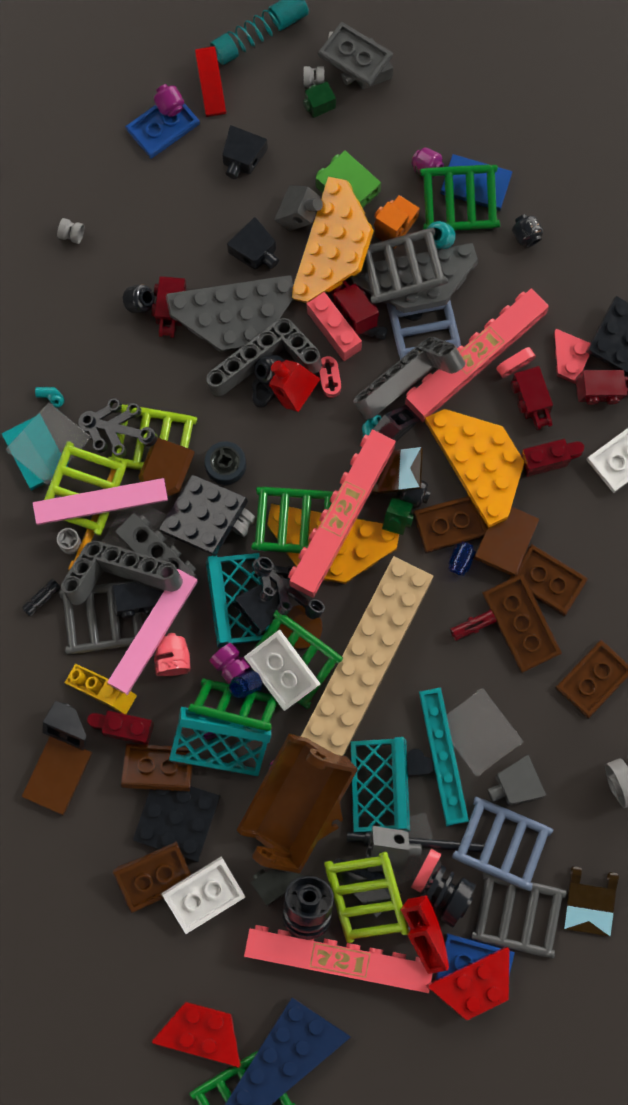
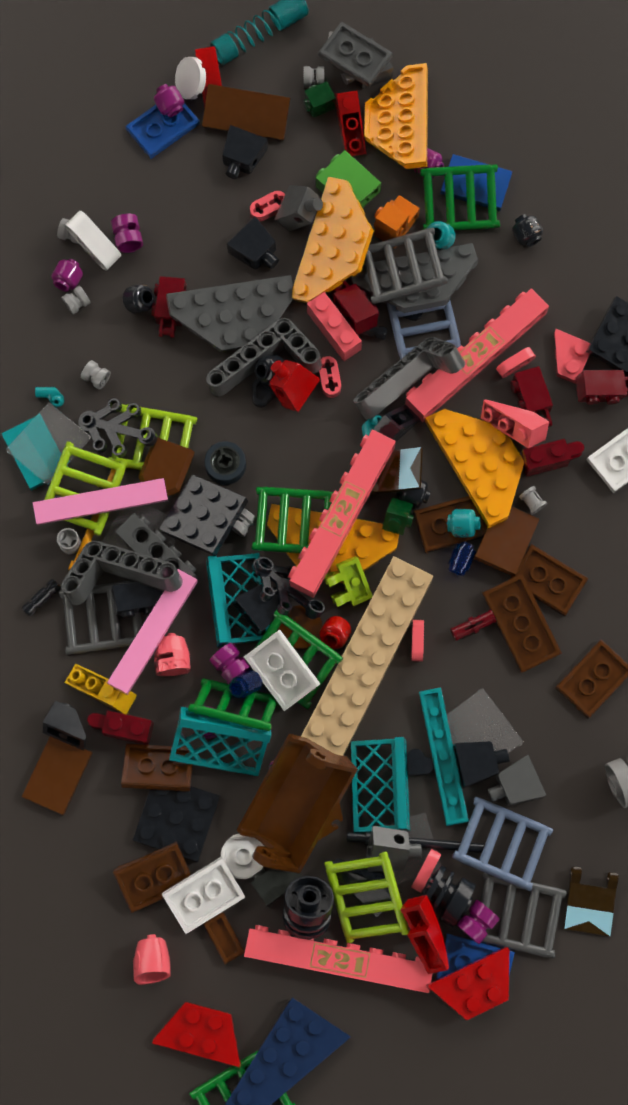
(66, 275): none -> magenta head
(76, 300): none -> light grey wheel
(92, 240): none -> white beam
(96, 375): none -> light grey wheel
(127, 233): none -> magenta wheel
(151, 961): none -> coral helmet
(190, 77): none -> white tile
(224, 938): none -> reddish brown tile
(238, 857): none -> white tile
(248, 110): none -> reddish brown tile
(267, 204): none -> coral beam
(335, 632): none -> red head
(350, 122): none -> red slope
(354, 581): none -> lime plate
(399, 117): none -> light orange plate
(417, 641): none -> coral beam
(463, 523): none -> teal head
(478, 761): none -> black torso
(478, 921): none -> magenta wheel
(515, 422): none -> coral slope
(533, 500): none -> light grey bush

